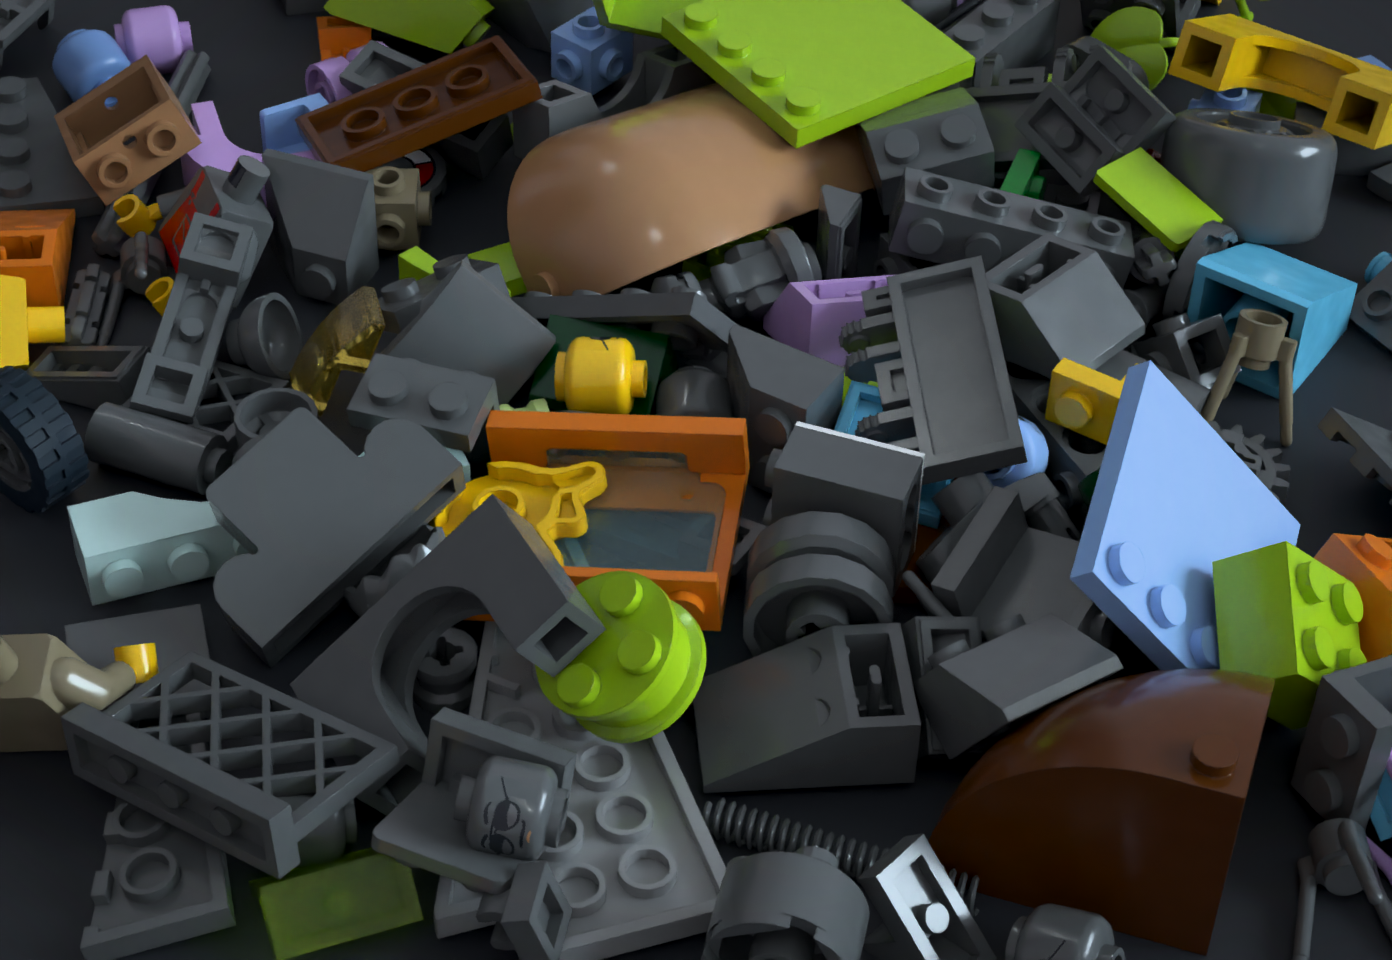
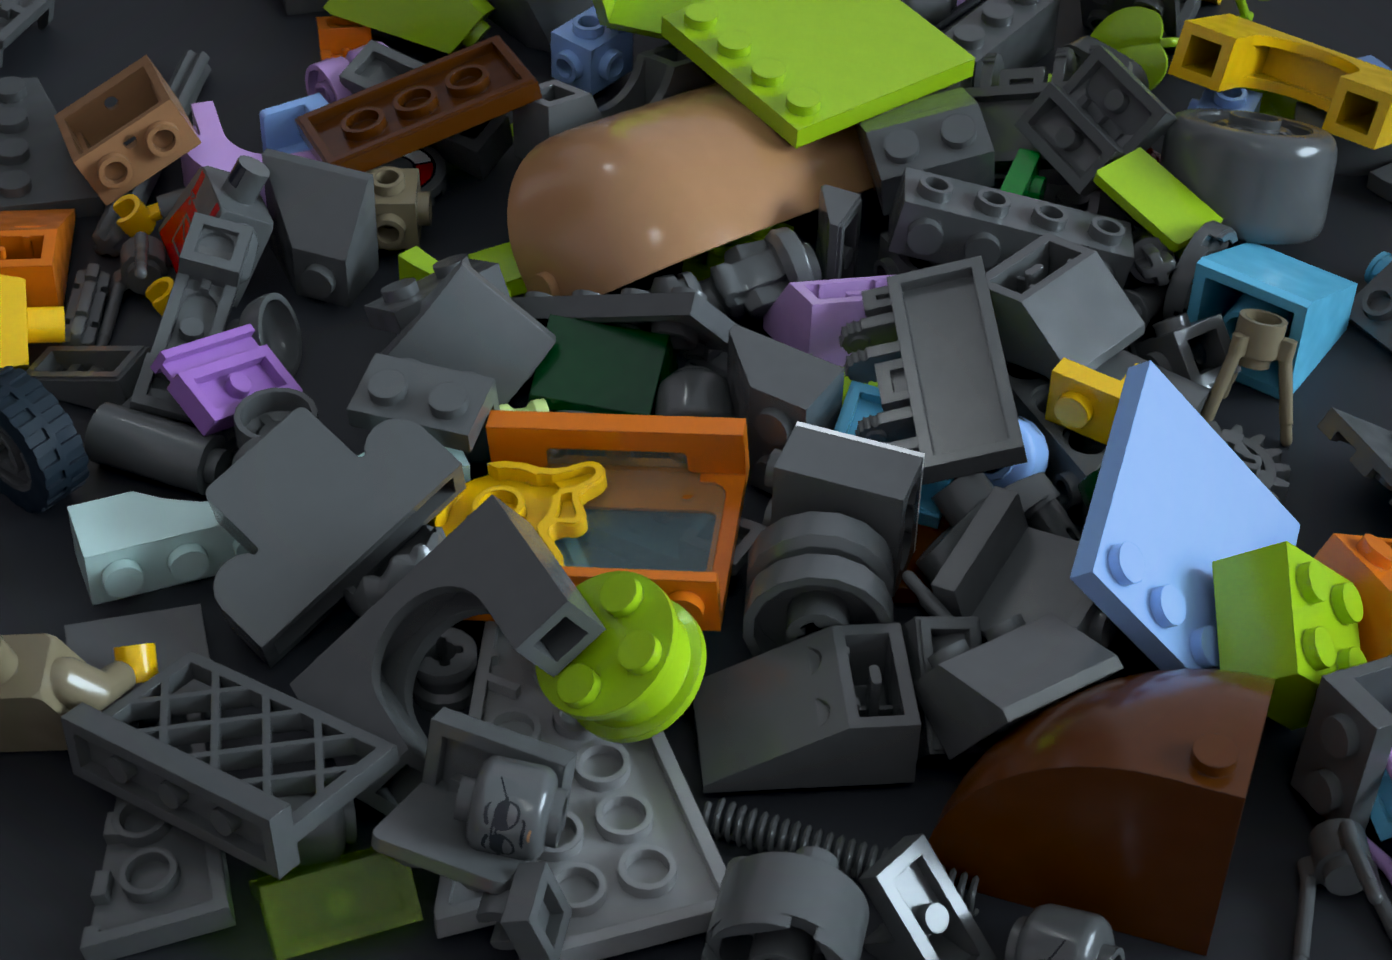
(86, 61): medium blue head -> none
(154, 33): lavender head -> none
(218, 373): none -> medium lavender plate
(339, 343): clear yellow slope -> none
(600, 375): yellow head -> none

